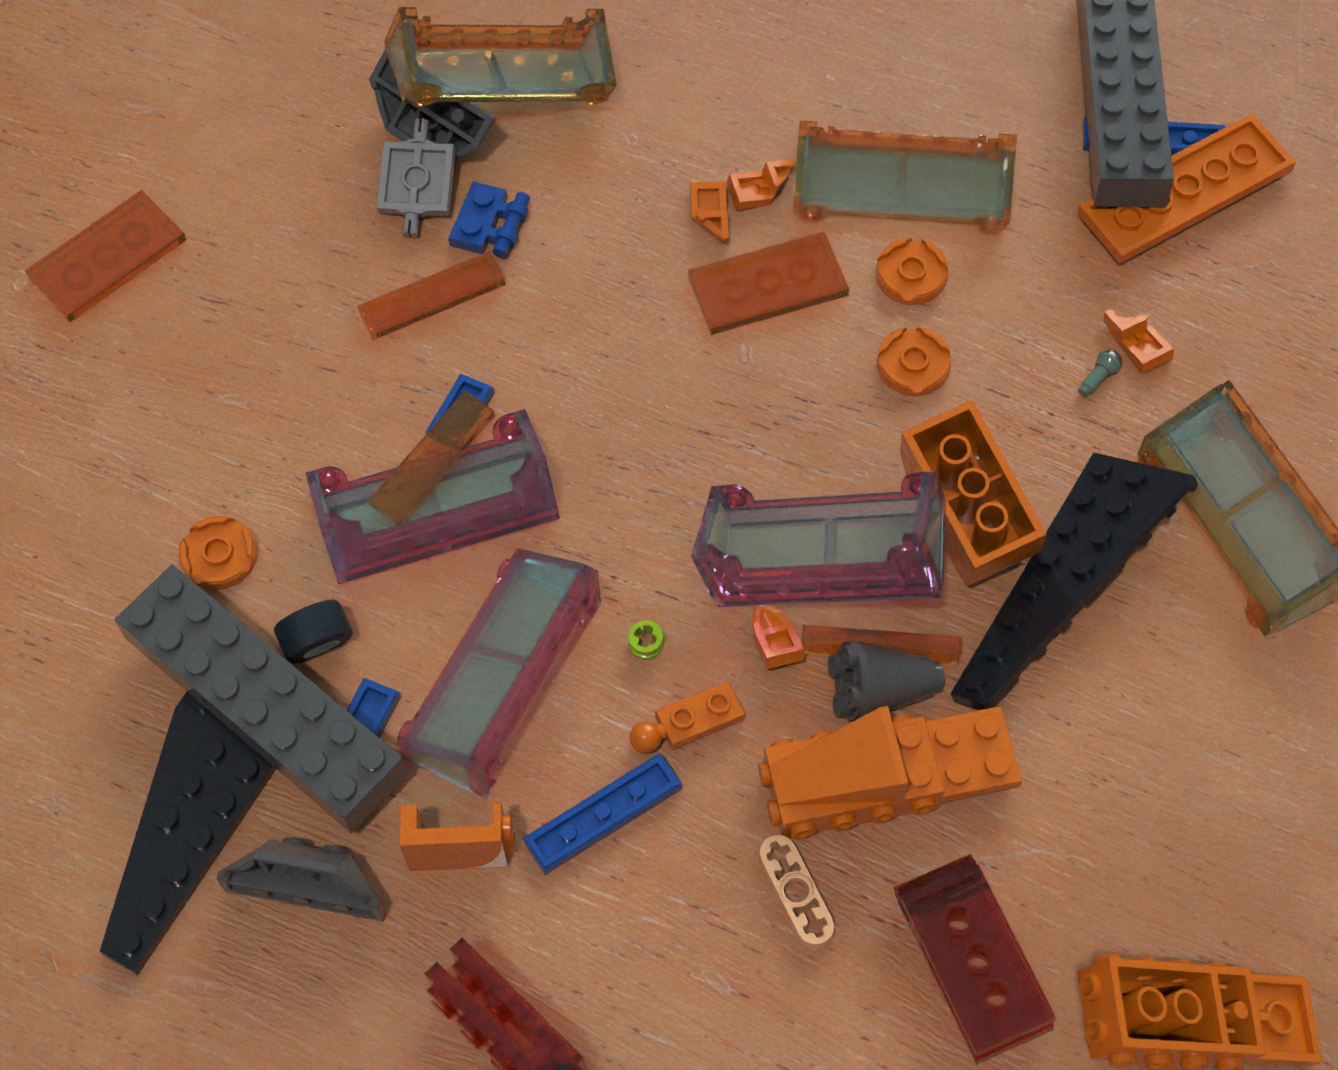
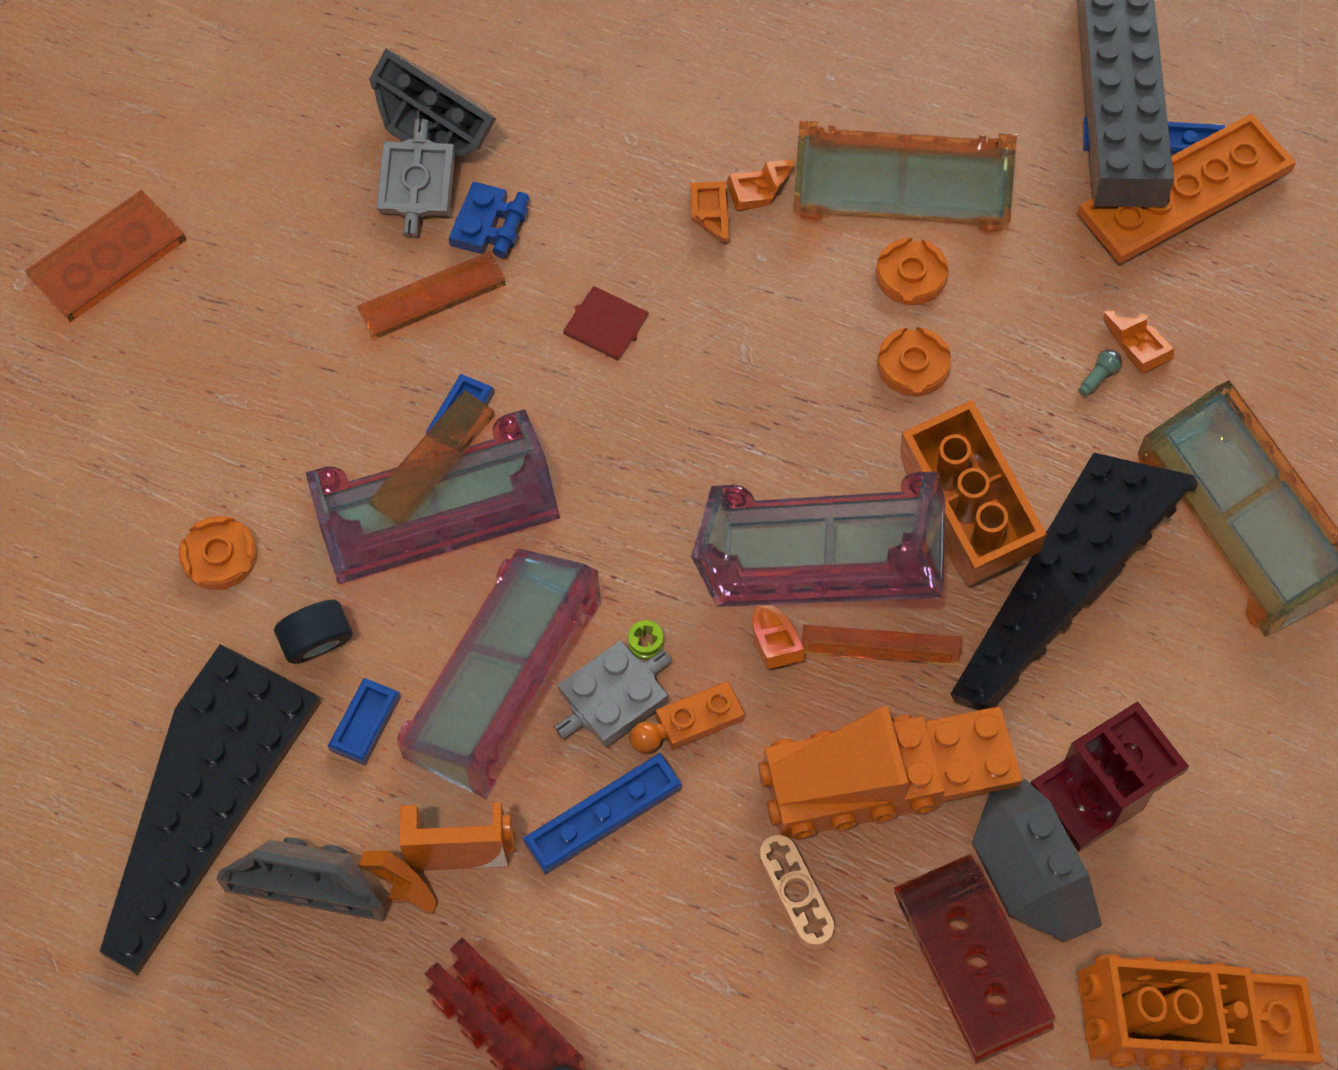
(262, 698): dark grey brick -> none
(406, 882): none -> orange slope
(500, 60): windscreen -> none
(605, 323): none -> clear red piece
(612, 693): none -> light grey plate
(768, 282): clear orange tile -> none
(880, 677): dark grey cone -> none
(1035, 864): none -> dark grey wedge
(1110, 775): none -> dark red bracket

